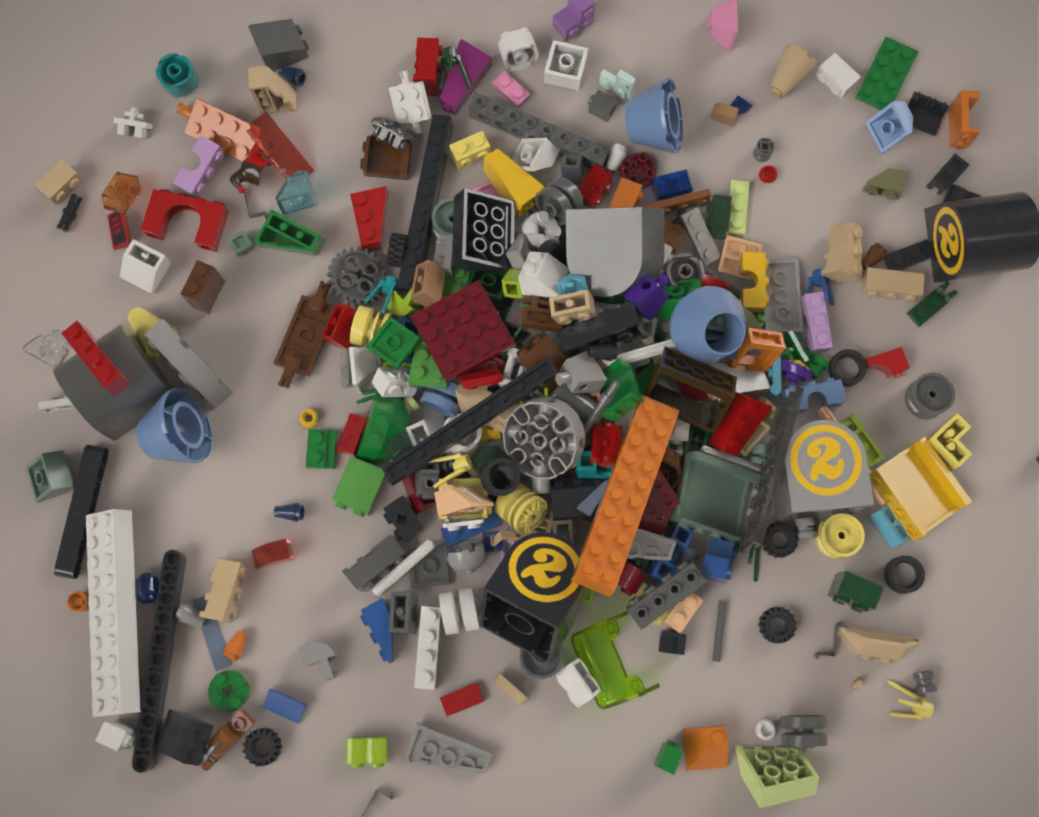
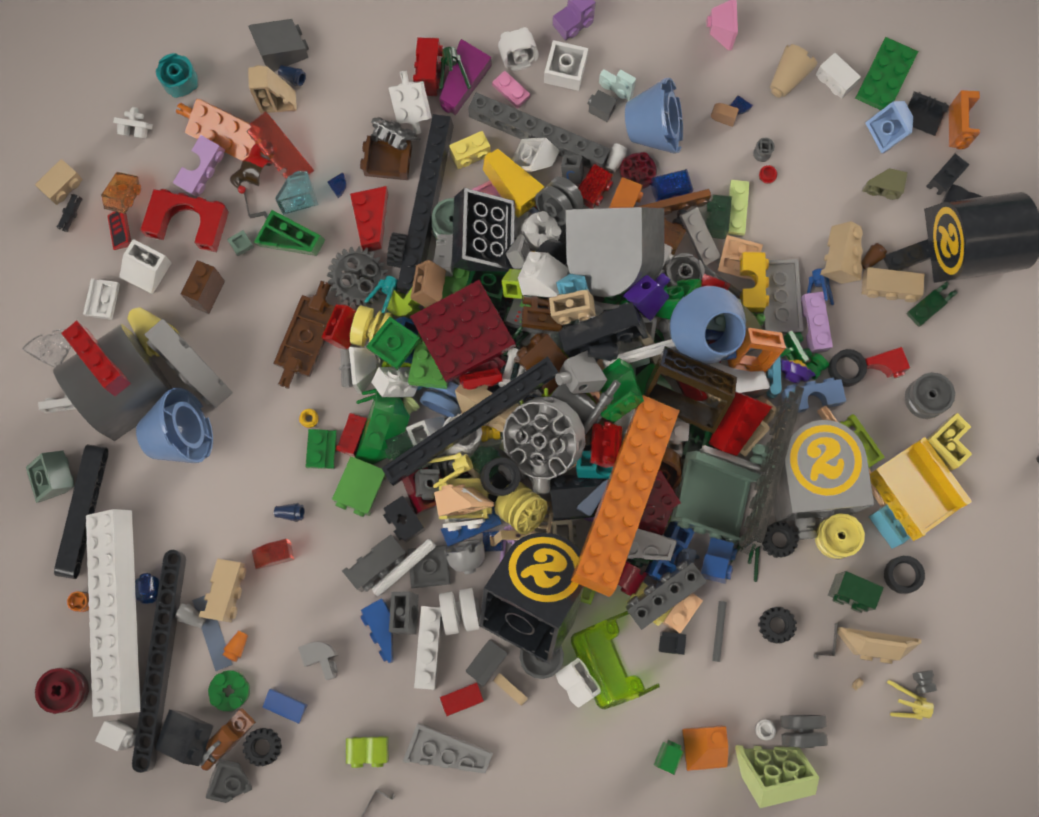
(61, 690): none -> dark red wheel
(101, 299): none -> white plate
(227, 781): none -> dark grey plate
(338, 184): none -> clear blue tile
(486, 662): none -> dark grey panel

